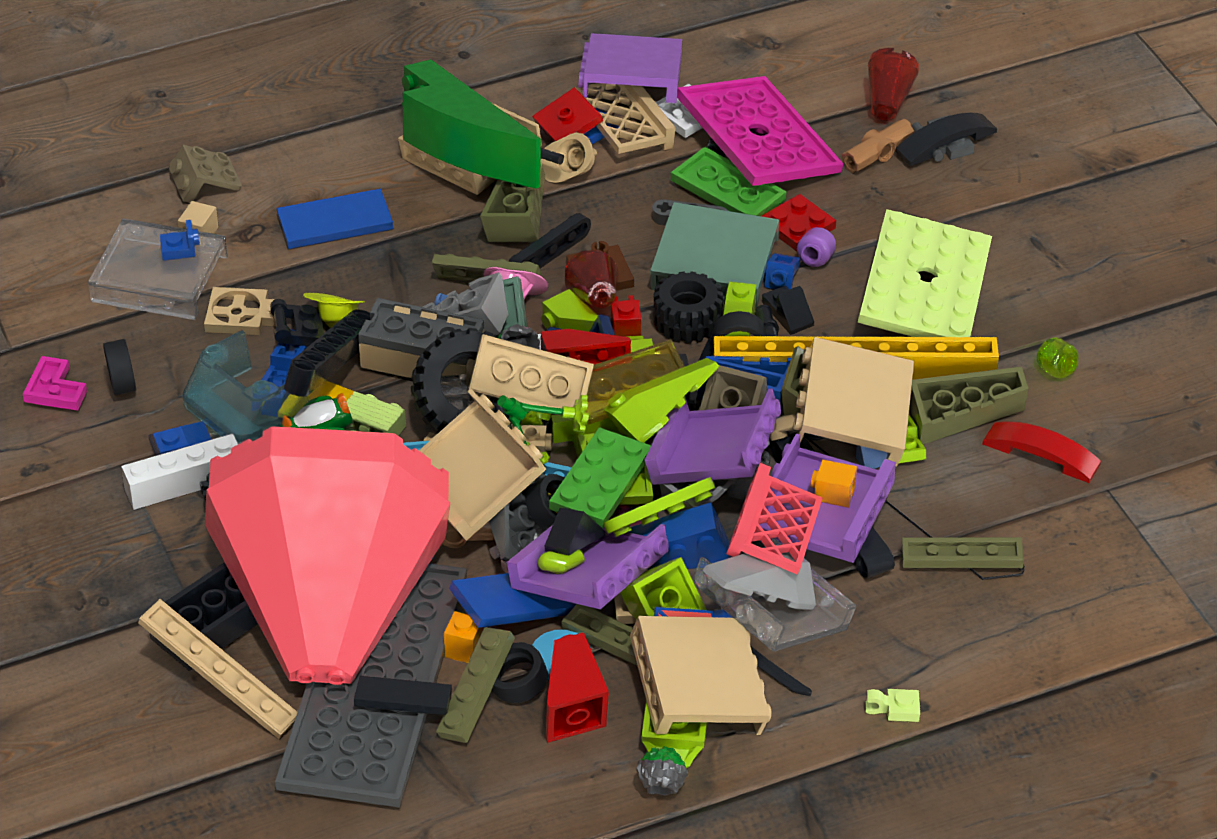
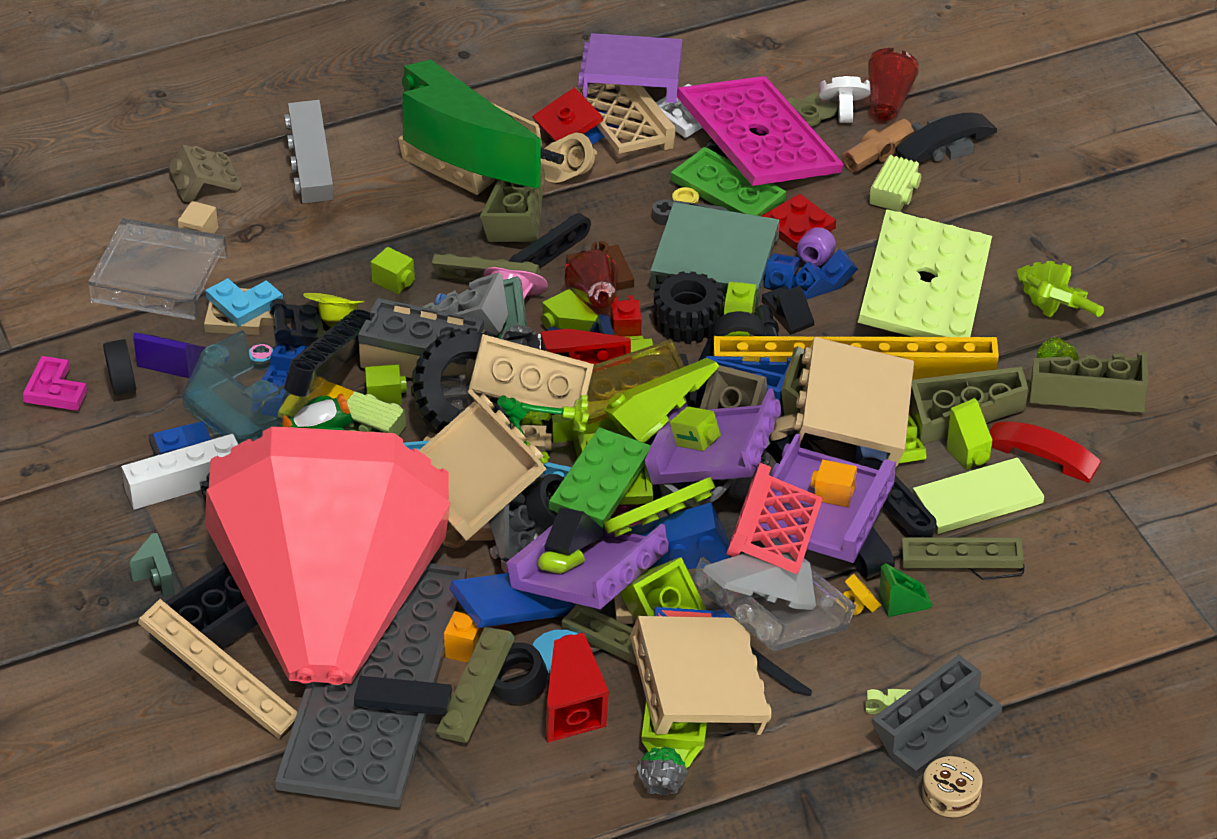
(152, 563): none -> sand green slope
(166, 354): none -> dark purple slope
(179, 244): blue bracket -> none
(241, 305): none -> medium azure plate
(260, 355): none -> tile
(310, 151): none -> light grey wedge
(334, 218): blue tile -> none
(386, 383): none -> lime brick
(392, 270): none -> lime brick
(686, 195): none -> light yellow tile
(695, 428): none -> lime brick
(813, 109): none -> olive plate
(829, 278): none -> blue slope
(845, 91): none -> white tile
(861, 595): none -> yellow tile
(895, 183): none -> yellowish green brick
(901, 593): none -> green slope
(905, 506): none -> black plate
(935, 716): none -> dark grey slope
(952, 786): none -> tan head
(969, 435): none -> lime slope
(979, 495): none -> yellowish green tile
(1049, 287): none -> lime bar
(1091, 382): none -> olive wedge

